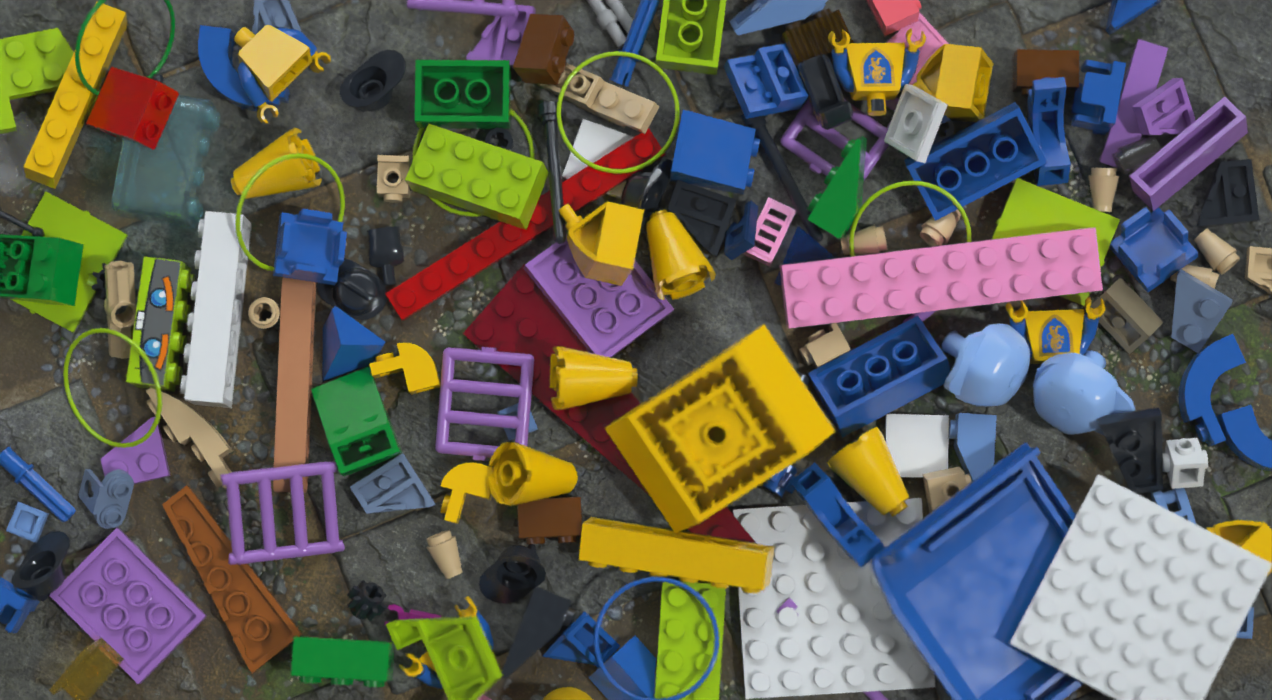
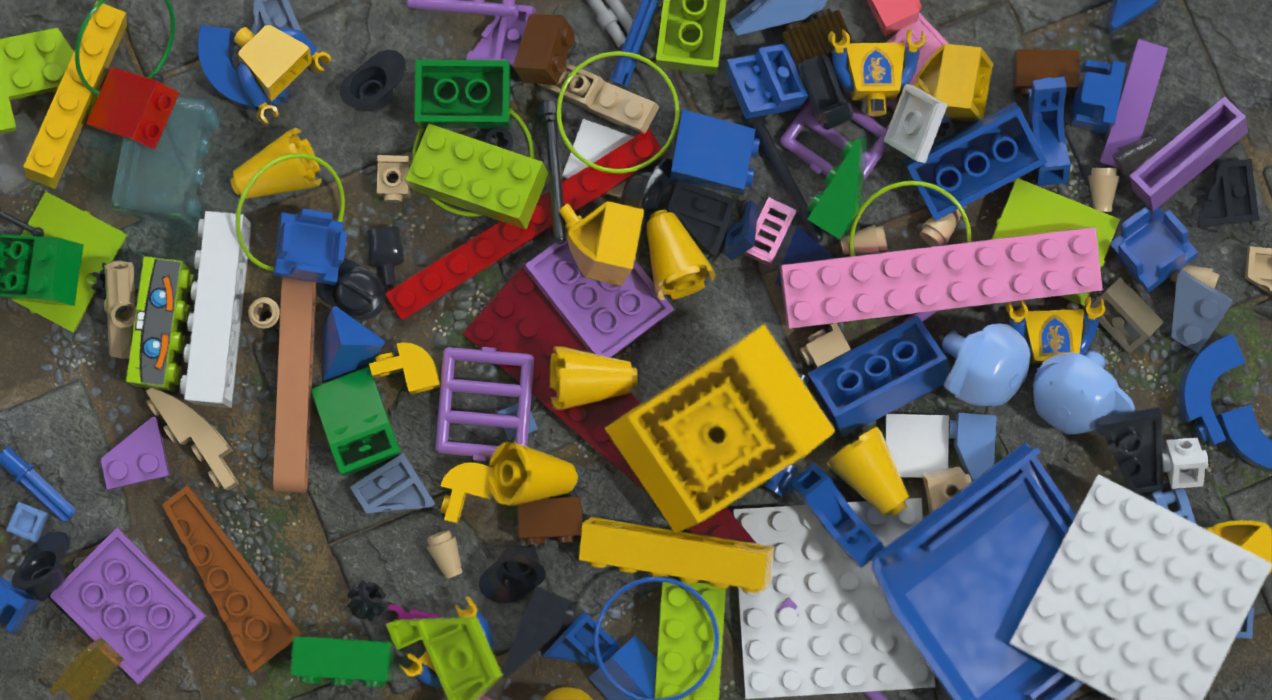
(109, 497): sand blue bracket -> none
(151, 368): lime piece -> none
(264, 478): medium lavender bar -> none
(1165, 110): medium lavender wing -> none
(1216, 251): tan cone -> none

